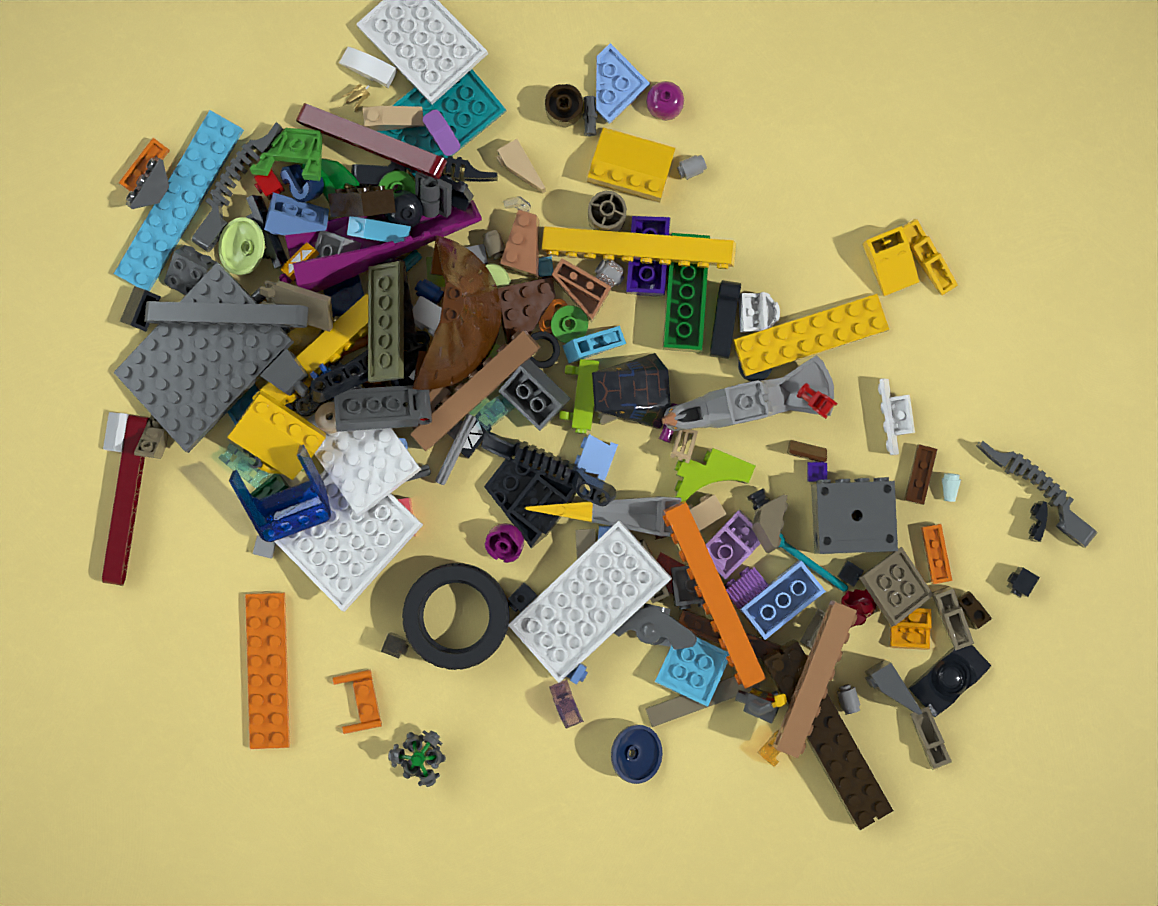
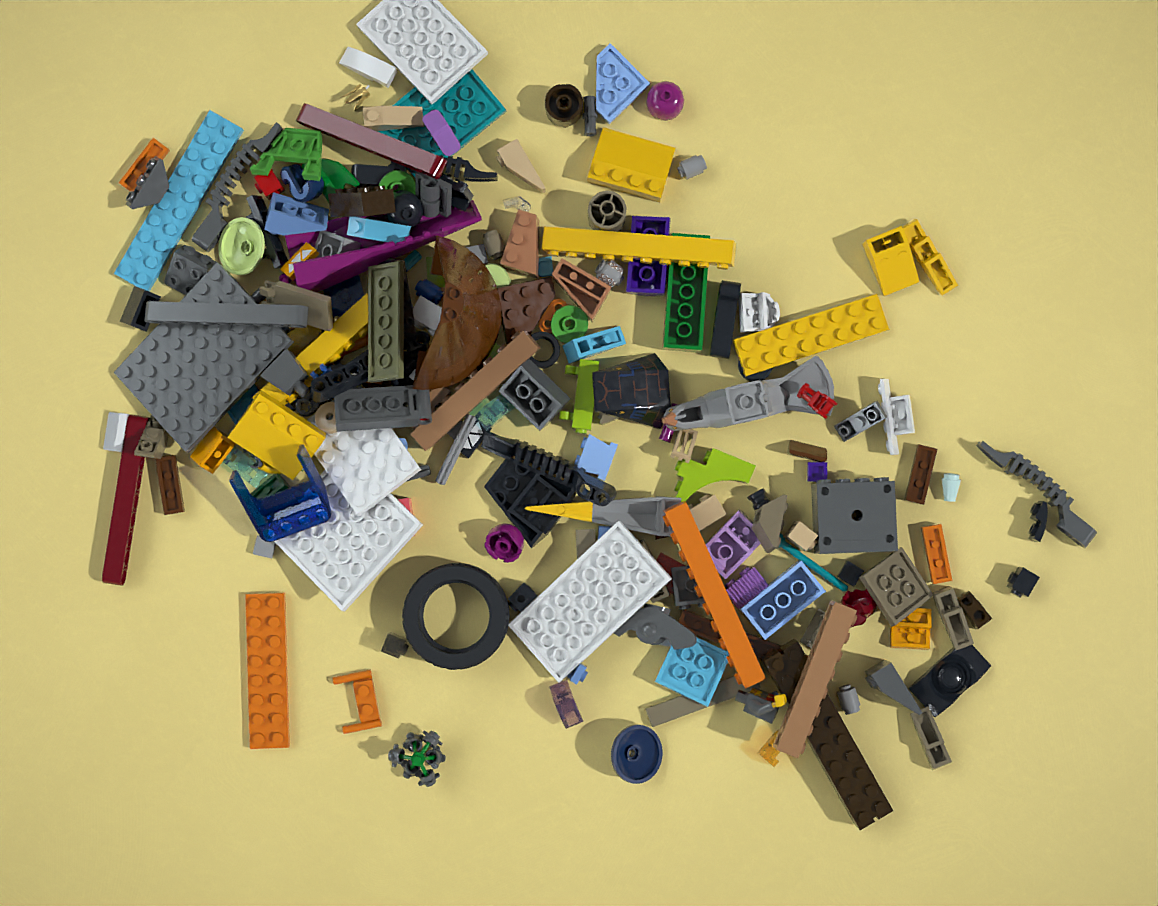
(170, 485): none -> reddish brown plate
(212, 450): none -> light orange brick
(801, 536): none -> tan brick
(860, 421): none -> dark grey slope

